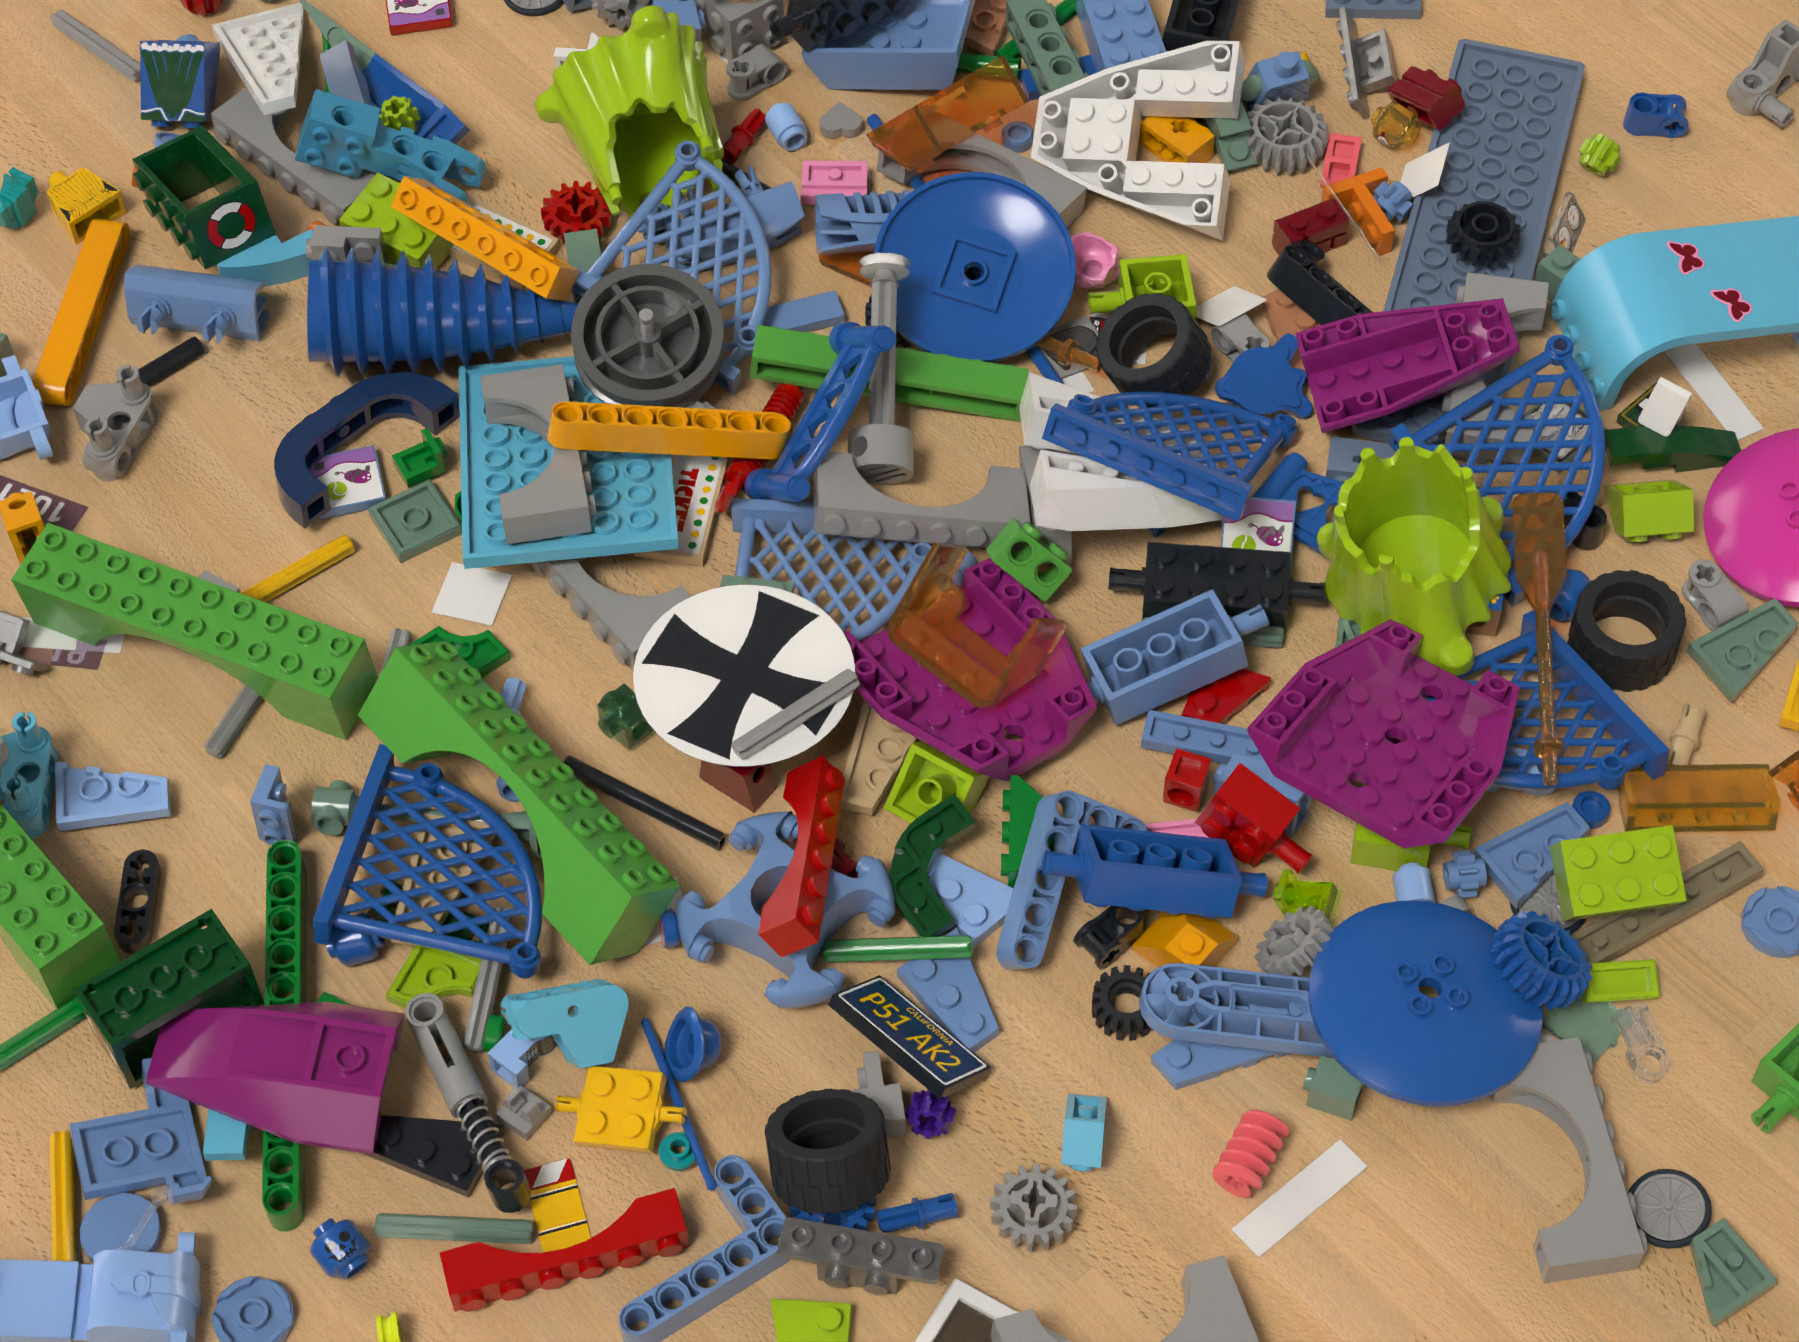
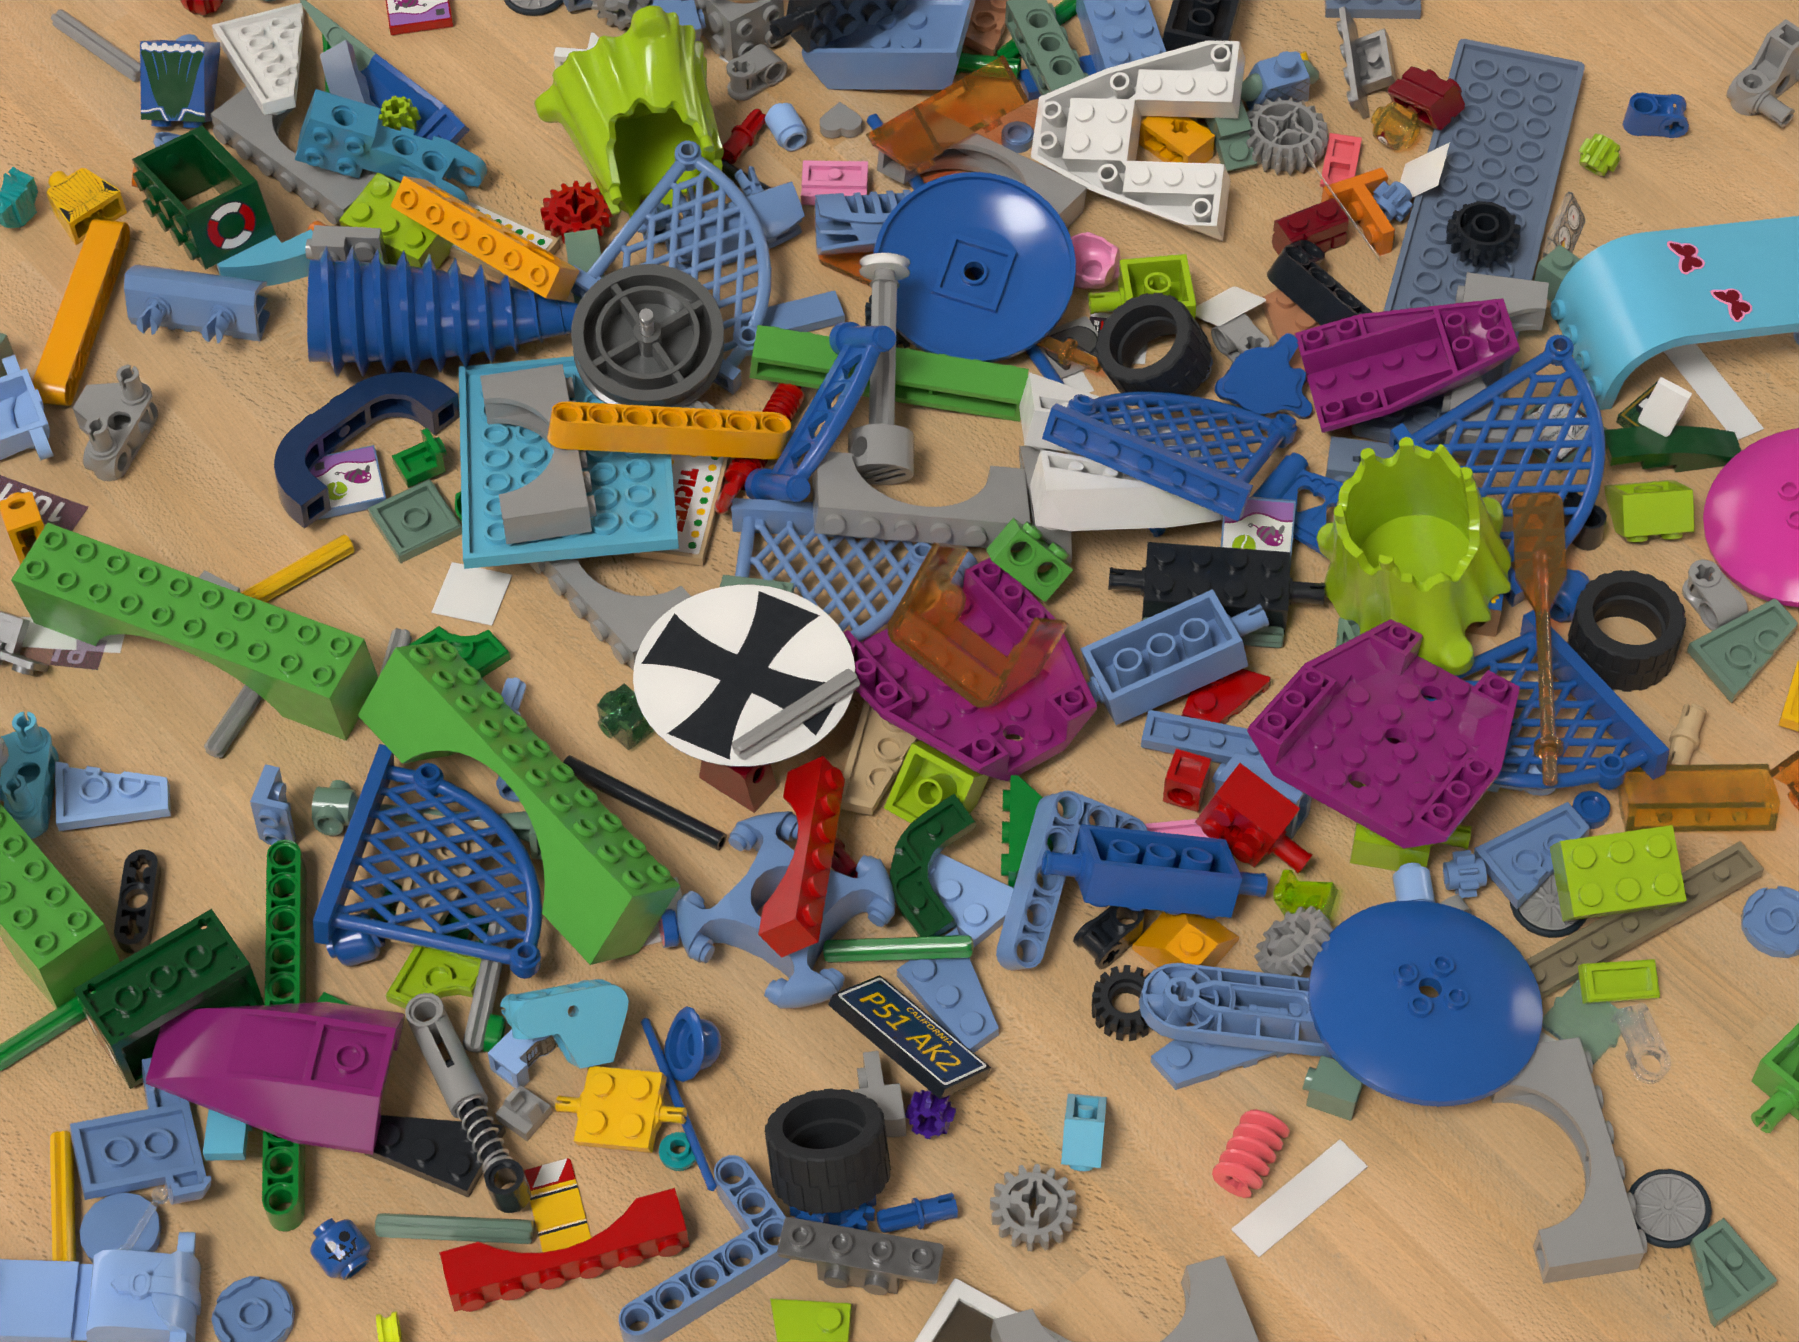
(171, 361): black axle -> none
(1541, 960): blue gear -> none

